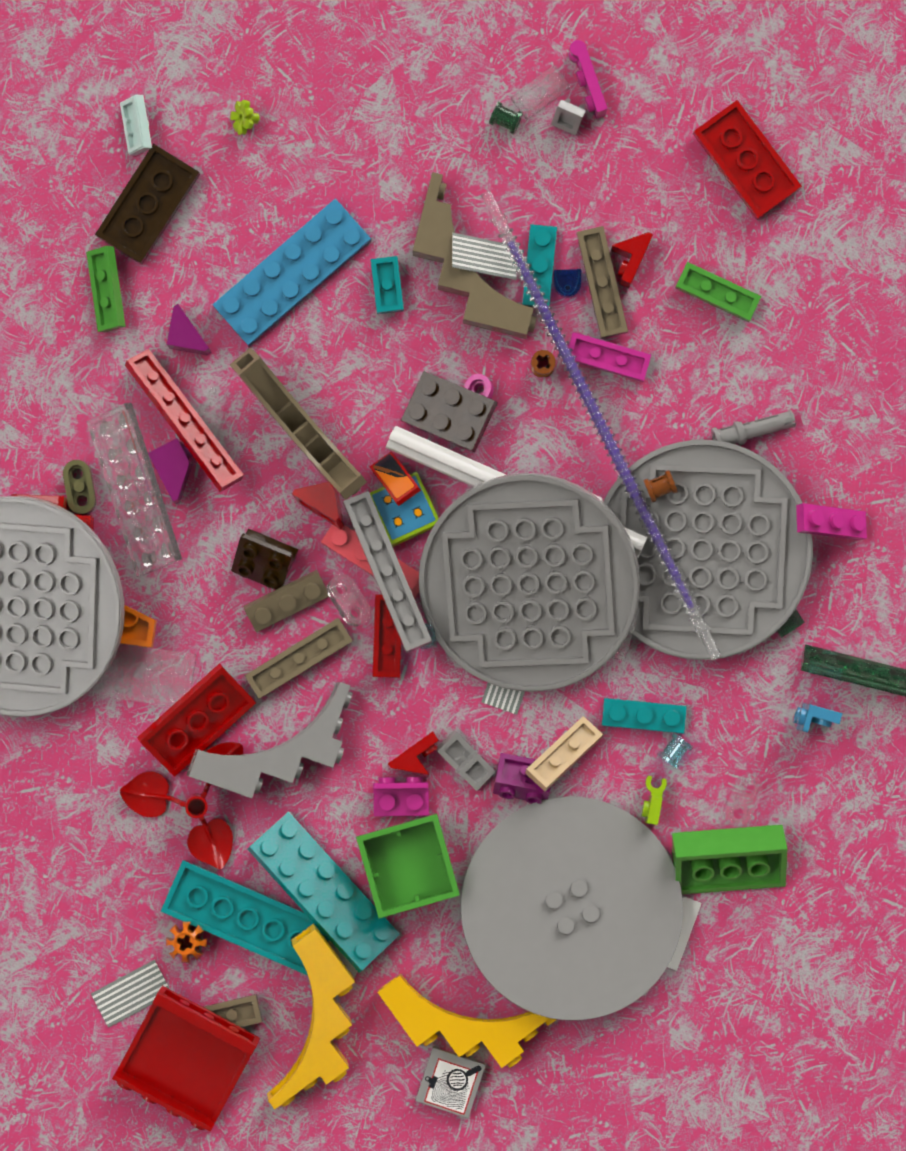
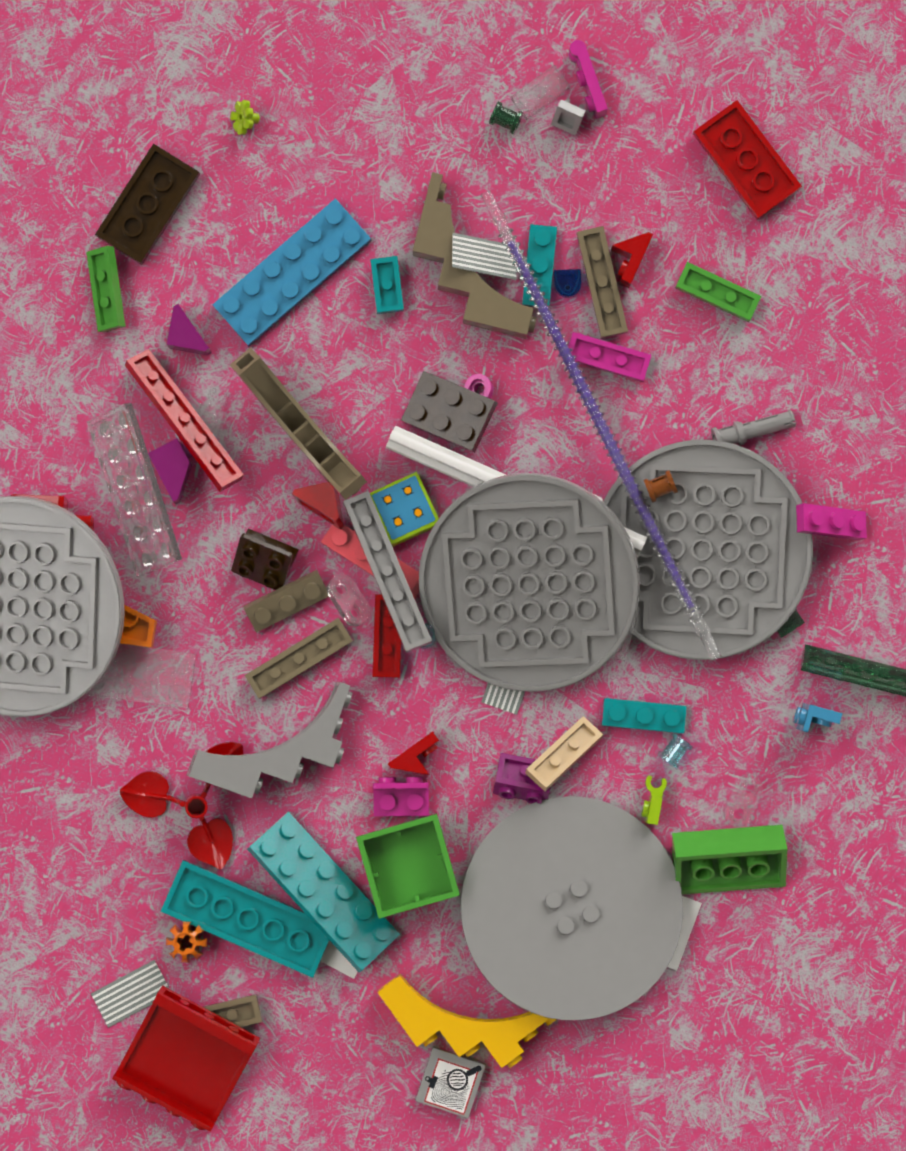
(79, 487): olive plate -> none
(135, 125): light aqua plate -> none
(196, 719): red plate -> none
(328, 1020): yellow arch -> none
(394, 478): slope -> none
(465, 760): light grey slope -> none
(542, 355): dark orange bush -> none

